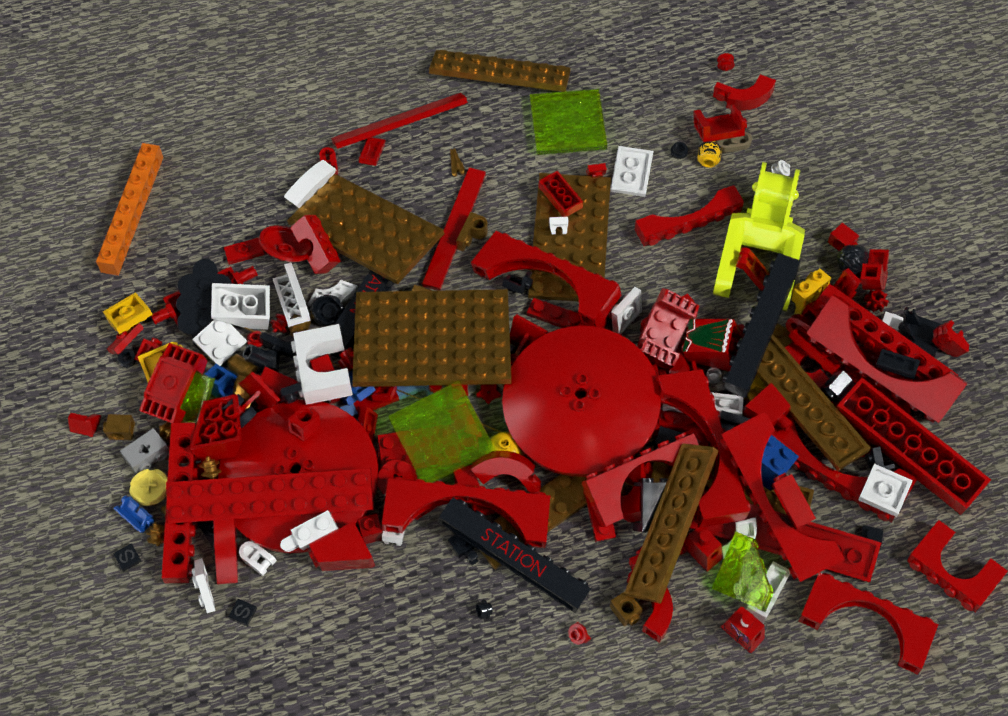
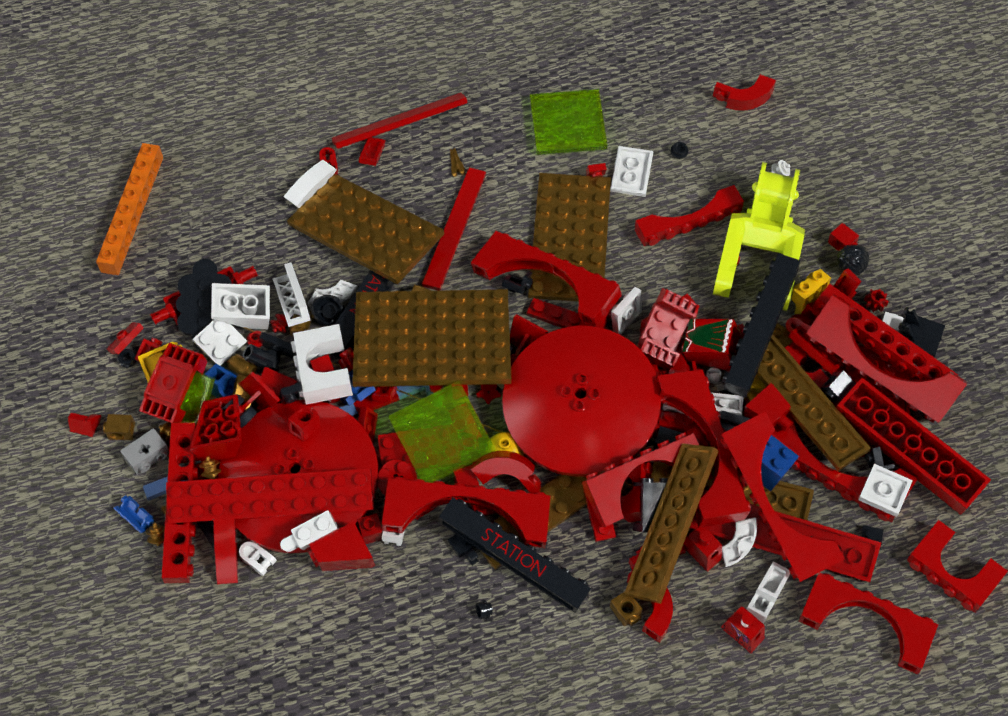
(127, 313): yellow plate -> none
(127, 557): black tile -> none
(148, 487): light yellow tile -> none
(200, 581): white plate -> none
(242, 612): black tile -> none
(243, 251): red plate -> none
(283, 245): red dish -> none
(324, 255): red arch -> none
(471, 230): pearl gold plate -> none
(500, 70): pearl gold plate -> none
(560, 194): red piece -> none
(561, 222): white tile -> none
(578, 634): red plate -> none
(709, 154): yellow head -> none
(721, 126): red panel -> none
(725, 62): red wheel -> none
(734, 144): dark tan plate -> none
(744, 574): clear neon green plate -> none
(752, 267): red plate -> none
(792, 500): red window -> none
(875, 272): red arch -> none
(897, 364): black plate -> none
(950, 341): red hand -> none

